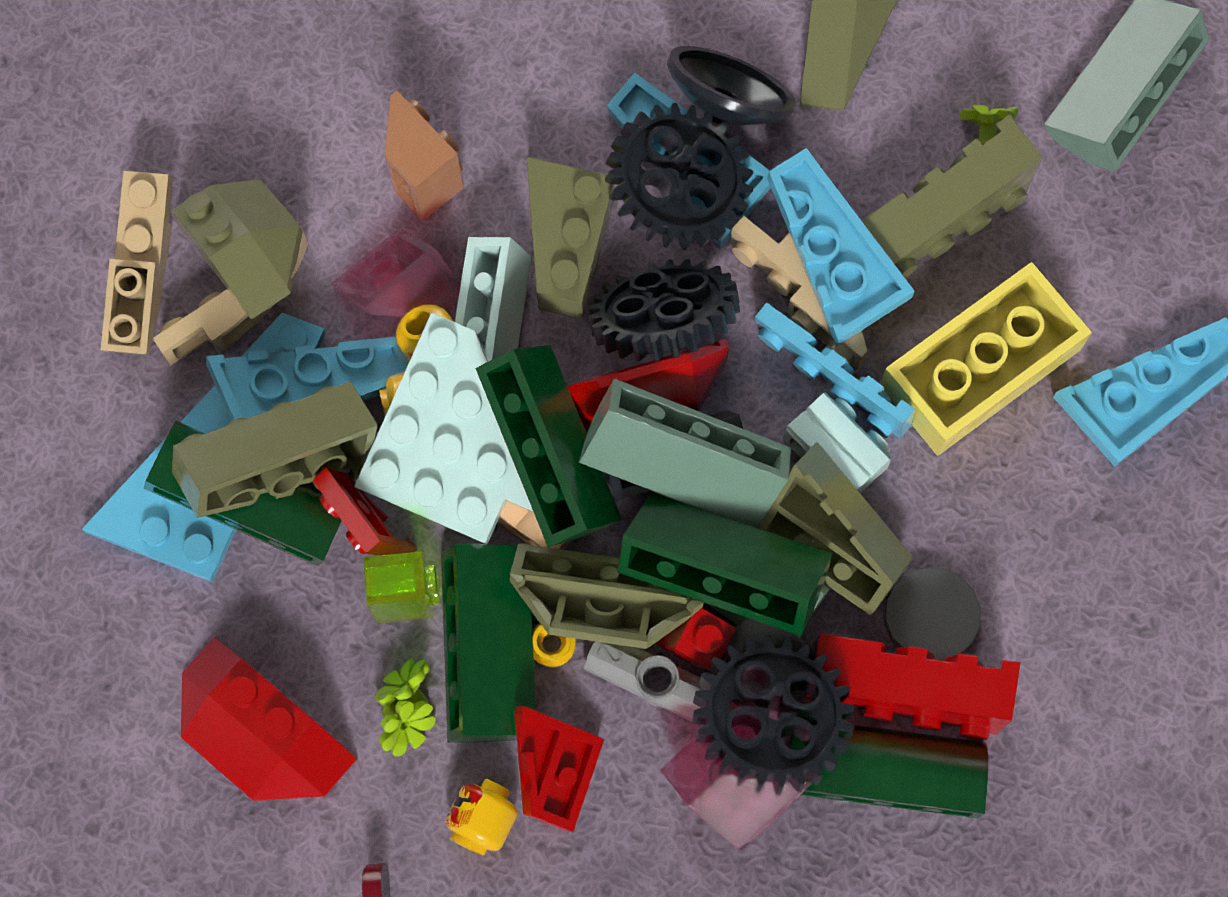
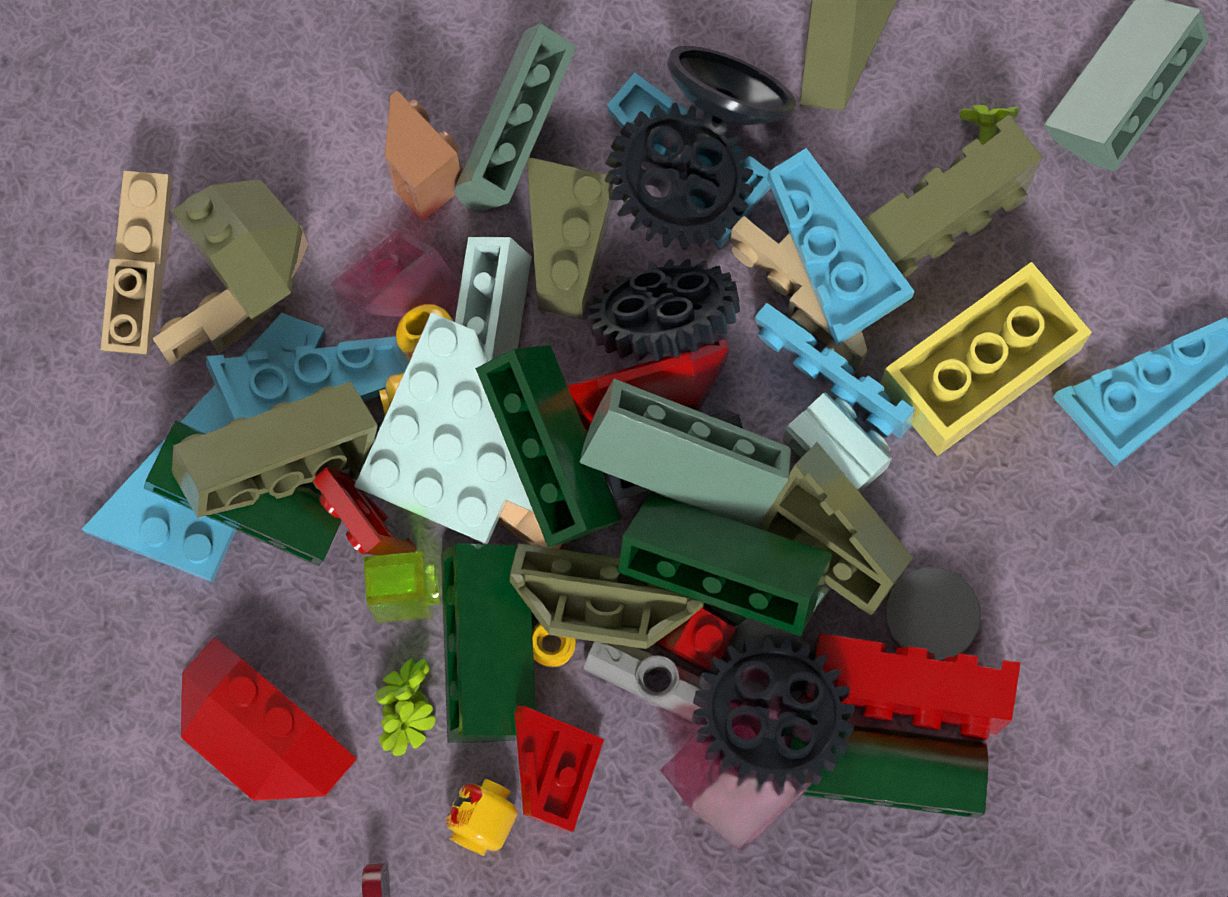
(514, 119): none -> sand green brick

